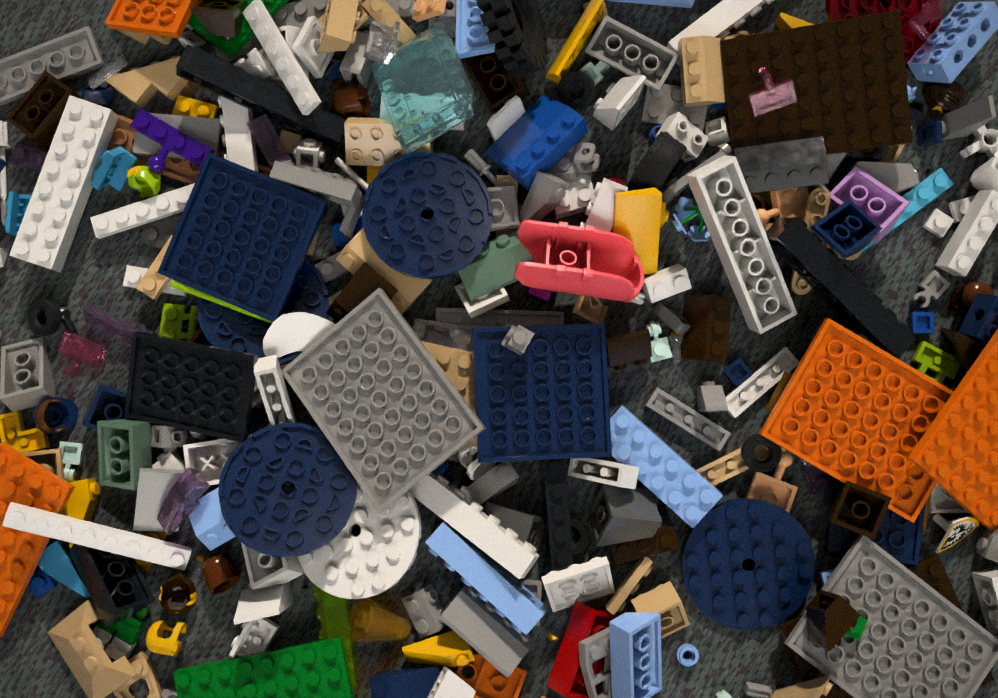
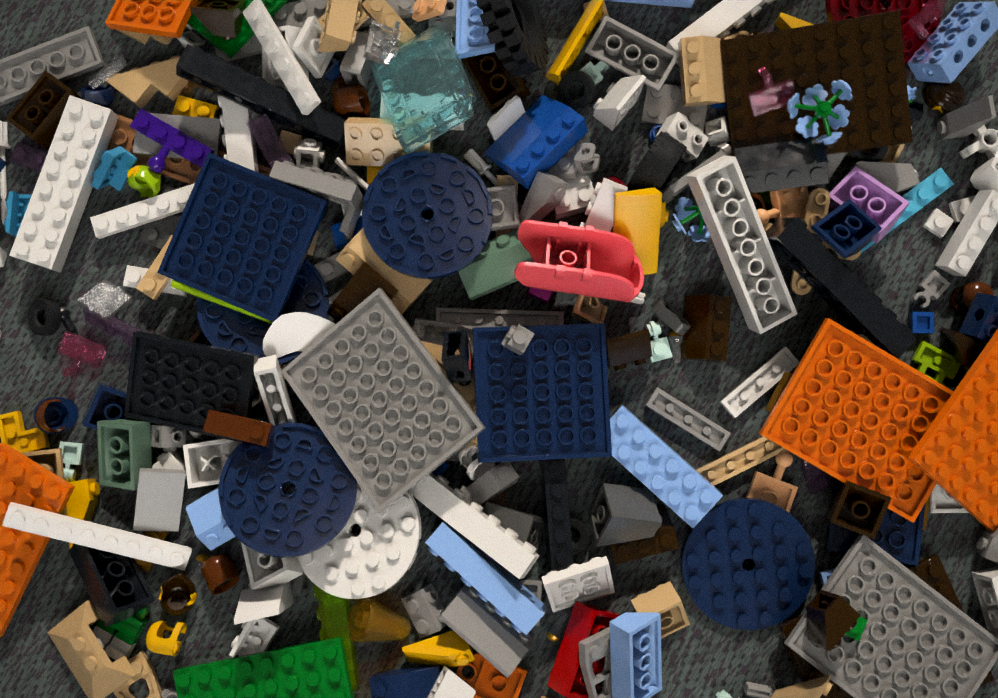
(25, 374): light grey slope -> none
(41, 583): blue plate -> none
(59, 565): dark azure slope -> none
(105, 299): none -> clear piece
(173, 321): lime plate -> none
(182, 499): clear purple slope -> none
(239, 428): none -> reddish brown slope
(256, 64): white bracket -> none
(460, 366): none -> black torso
(483, 303): white plate -> none
(604, 472): white brick -> none
(629, 585): tan plate -> none
(666, 283): white brick -> none
(694, 655): light blue plate -> none
(711, 398): light grey slope -> none
(737, 372): dark blue plate -> none
(770, 463): black tyre -> none
(815, 101): none -> light blue plant
(930, 133): dark blue plate -> none
(955, 530): shield -> none

